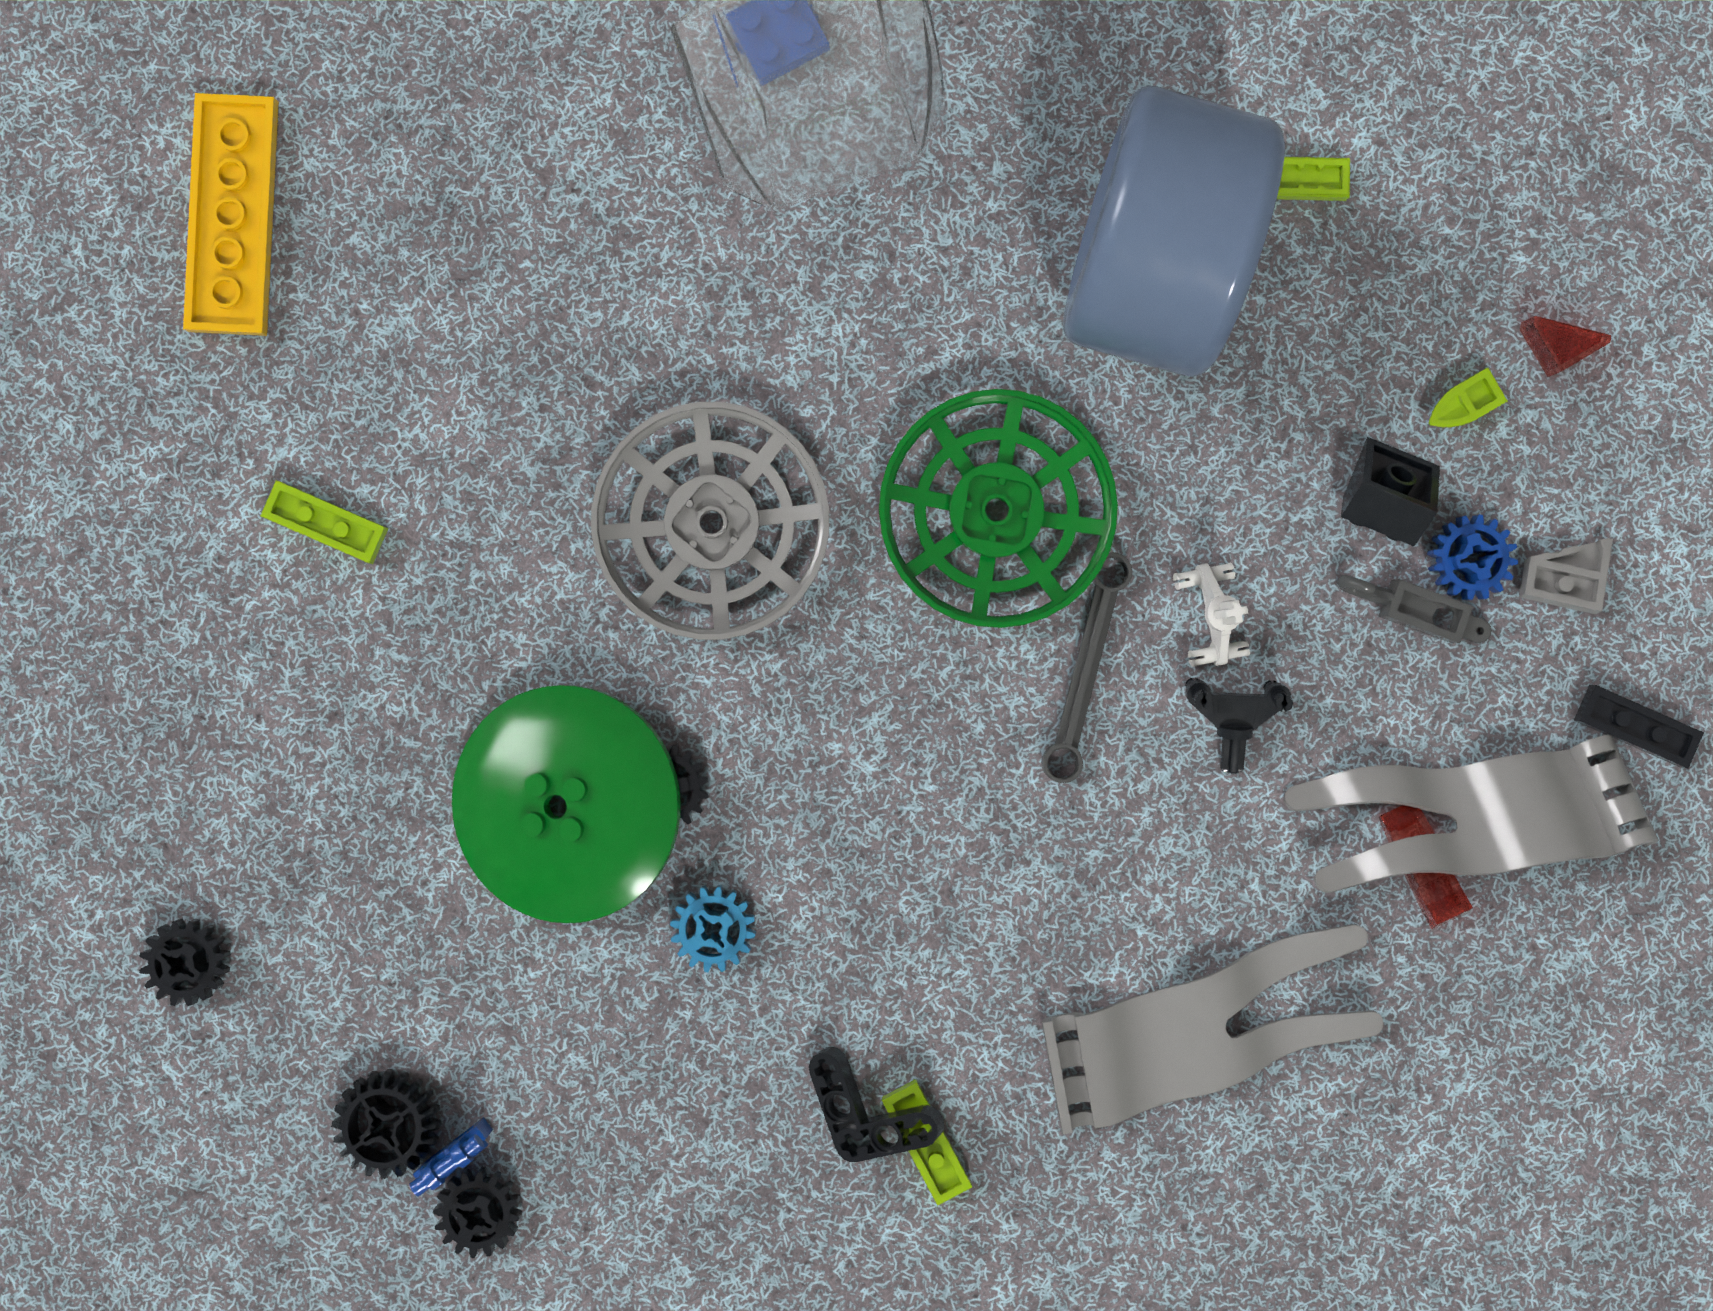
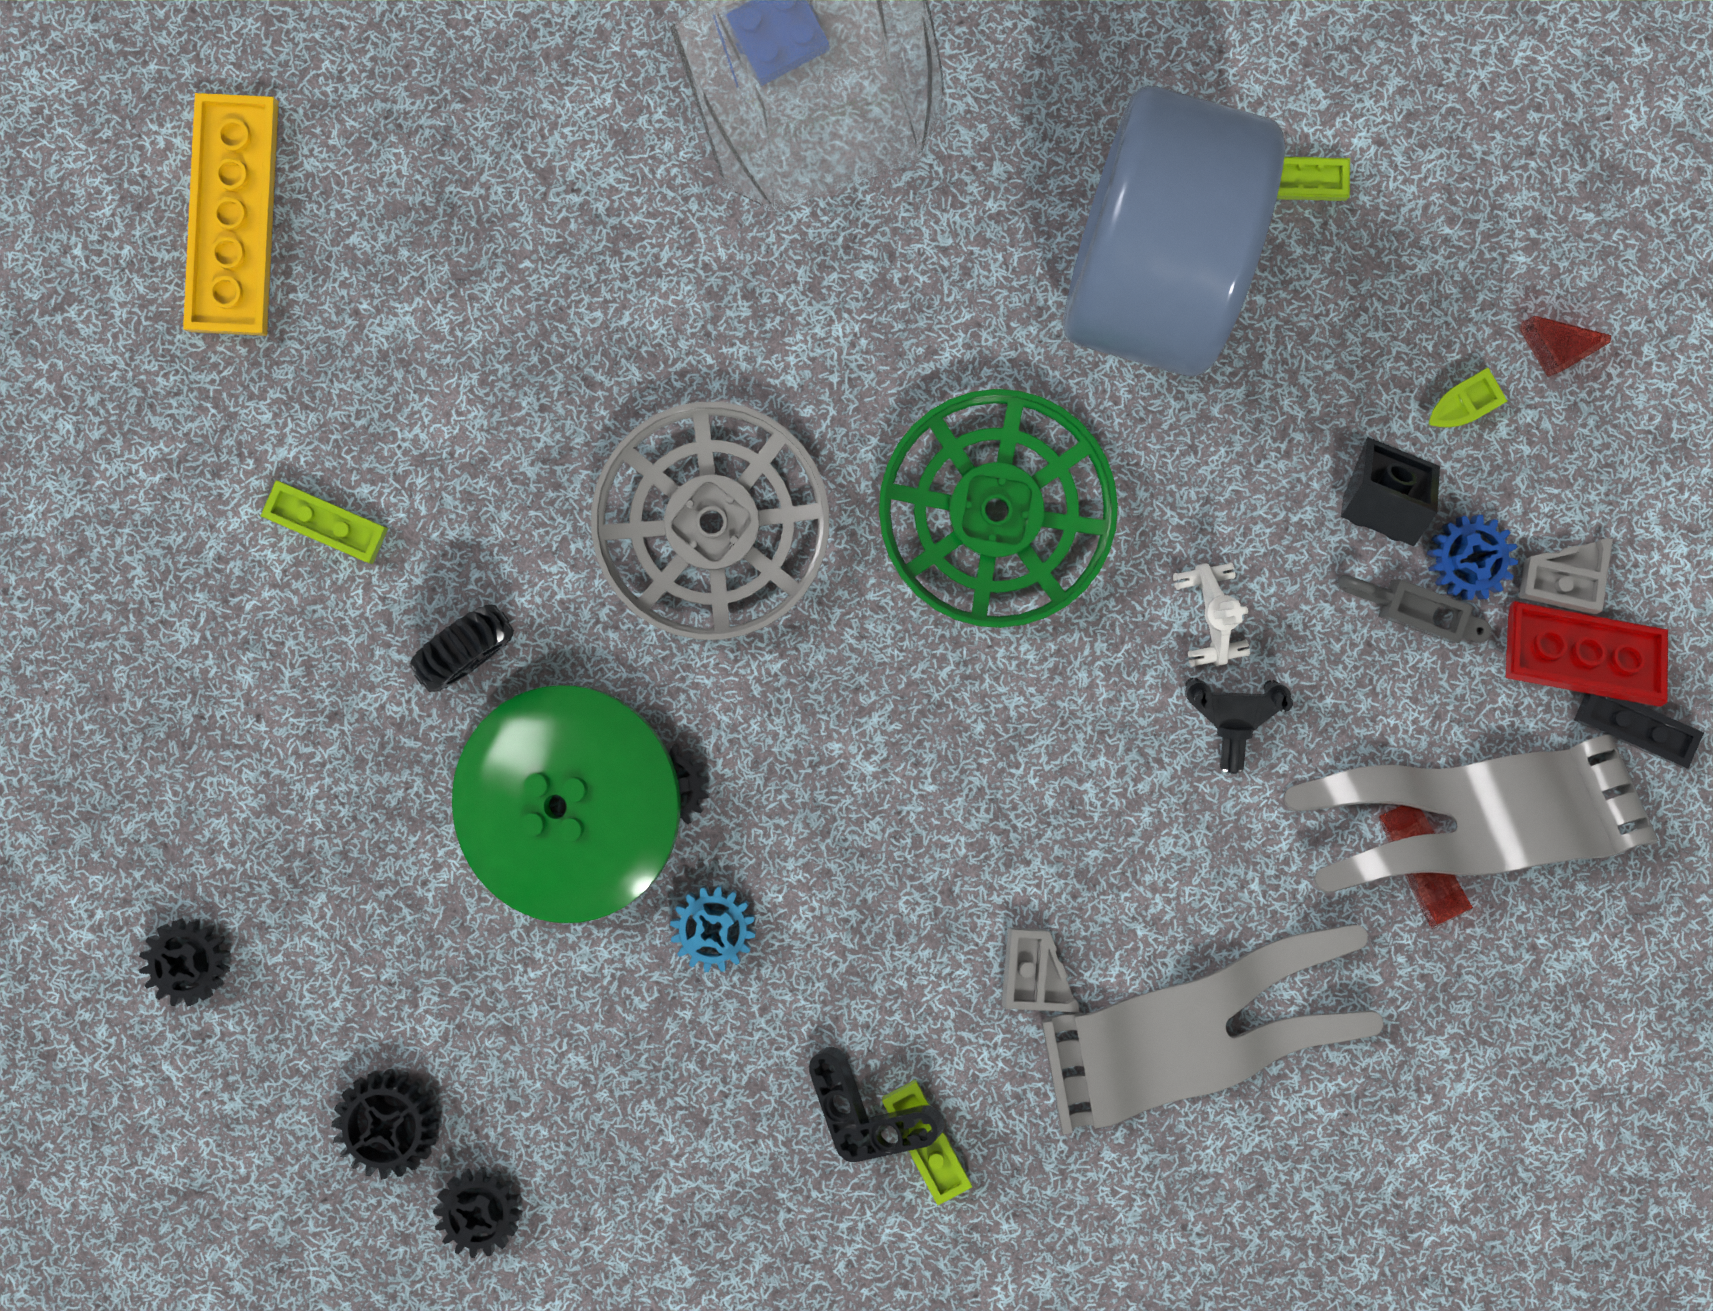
(455, 1154): blue plate -> none
(461, 648): none -> black gear
(1034, 974): none -> light grey wing
(1086, 670): dark grey piece -> none
(1587, 654): none -> red tile

